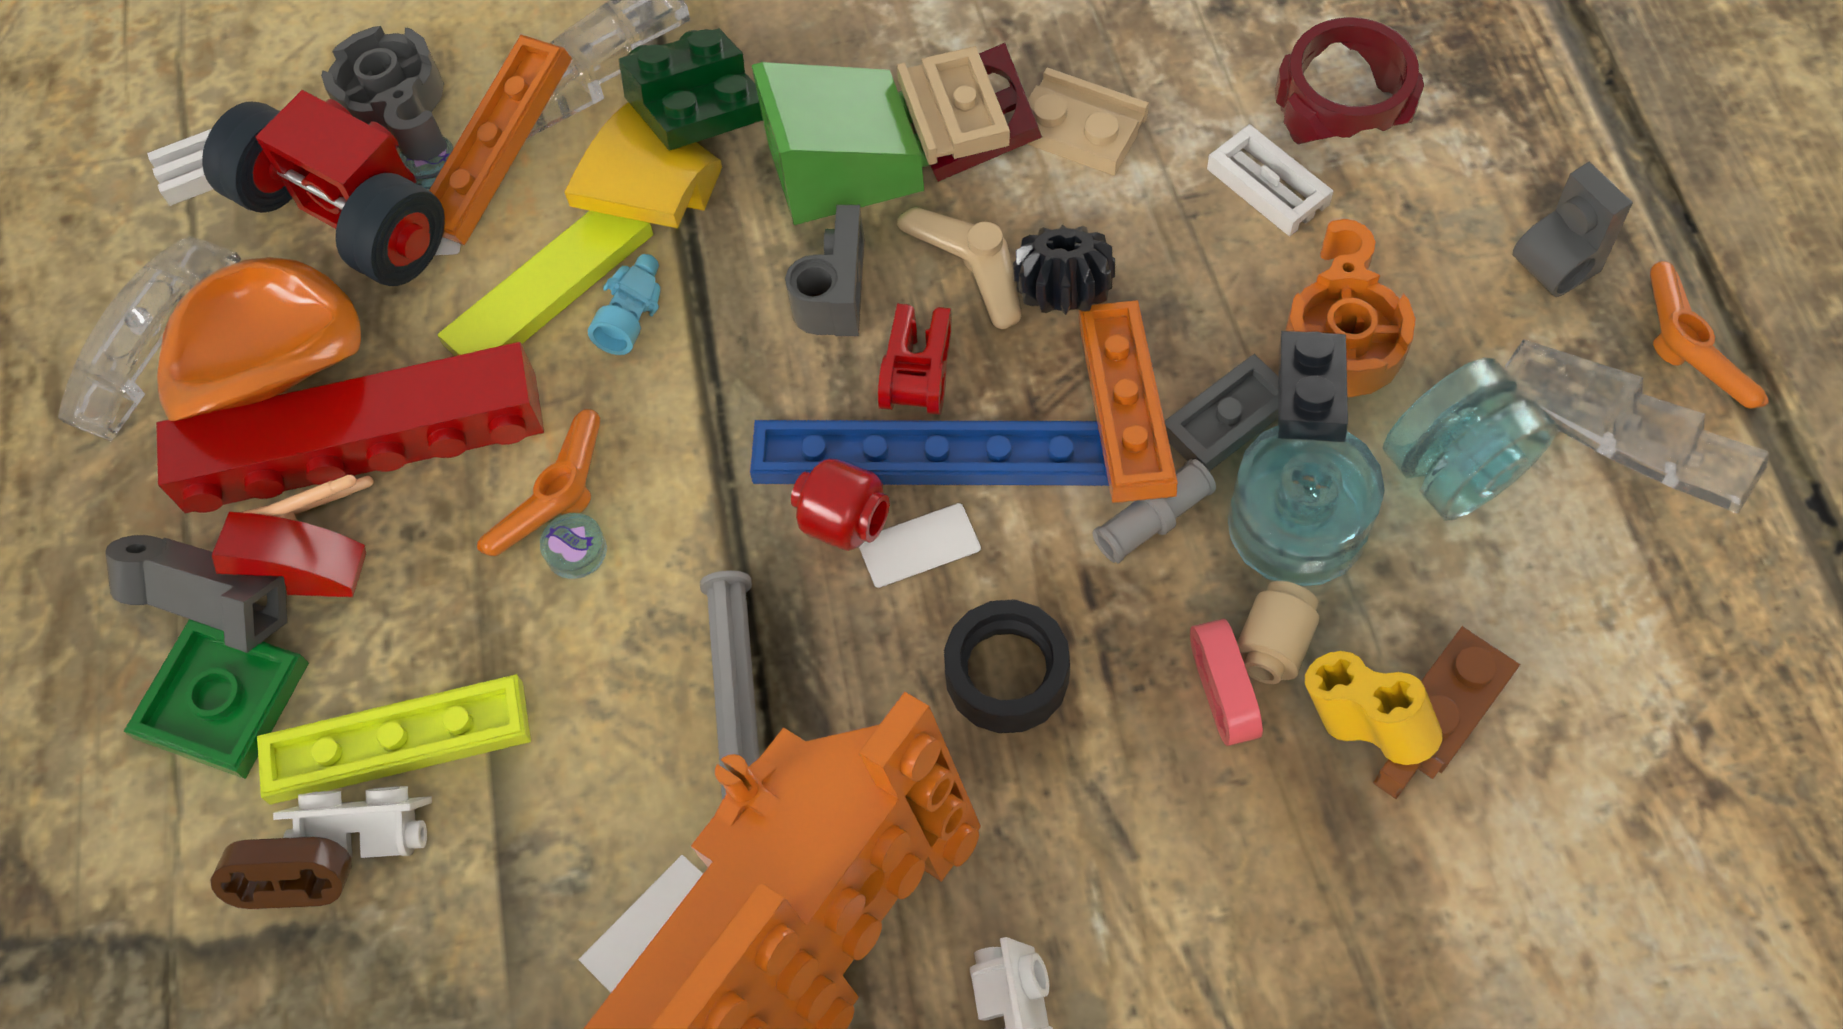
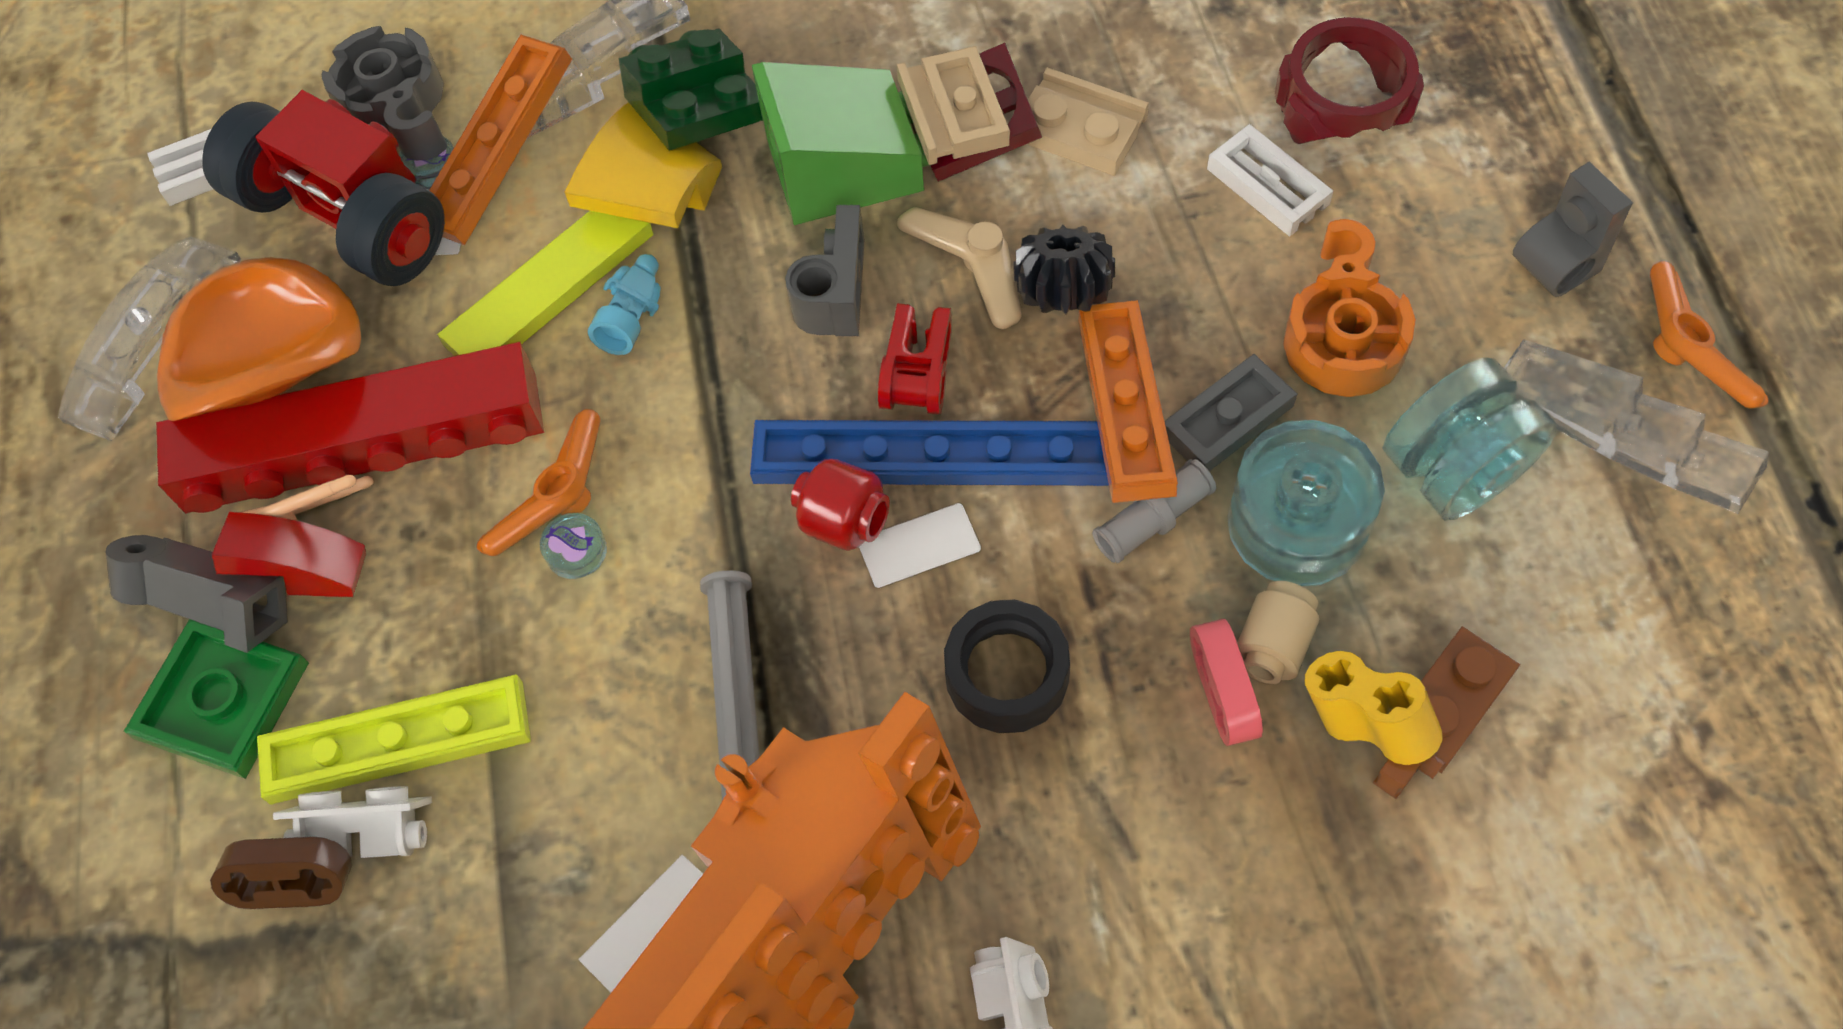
(1312, 386): black plate -> none

